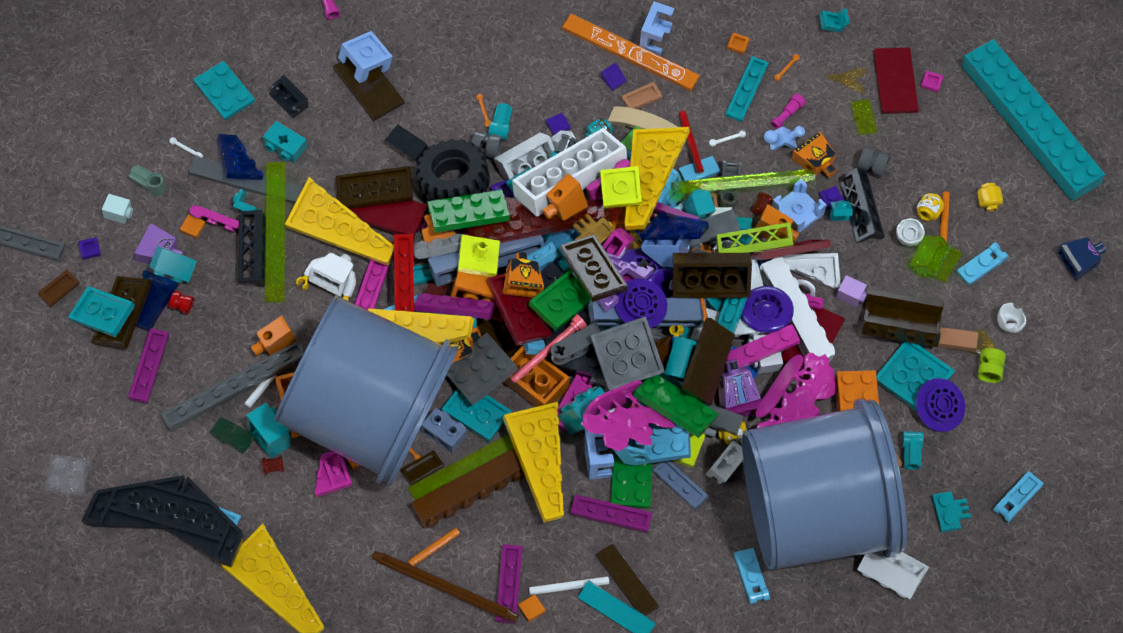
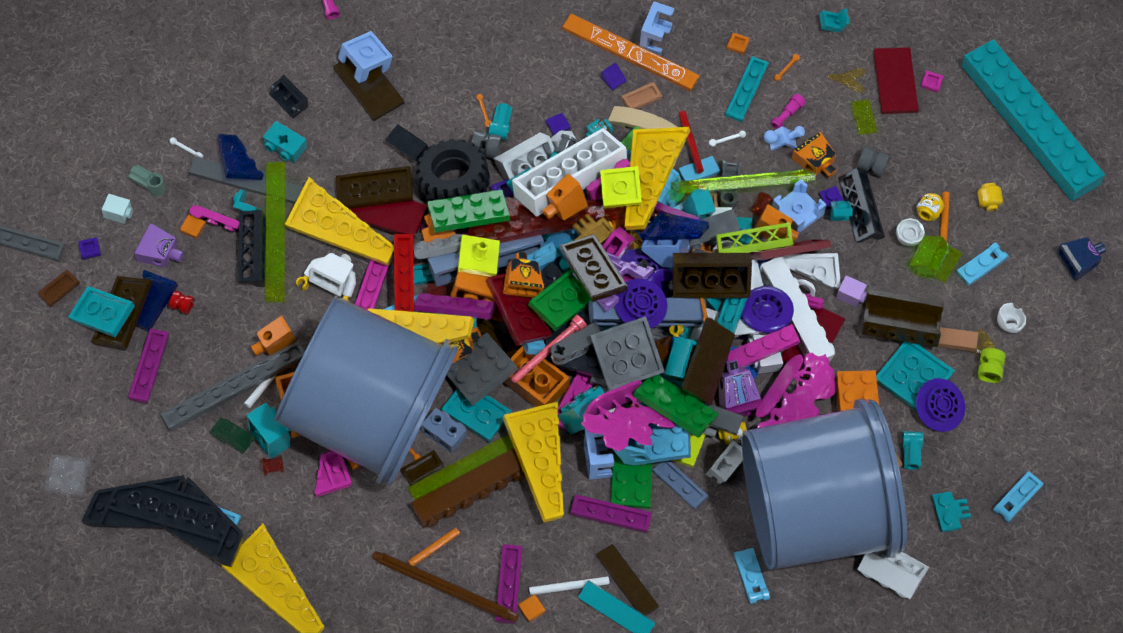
(172, 264): teal brick -> none
(224, 90): teal plate -> none

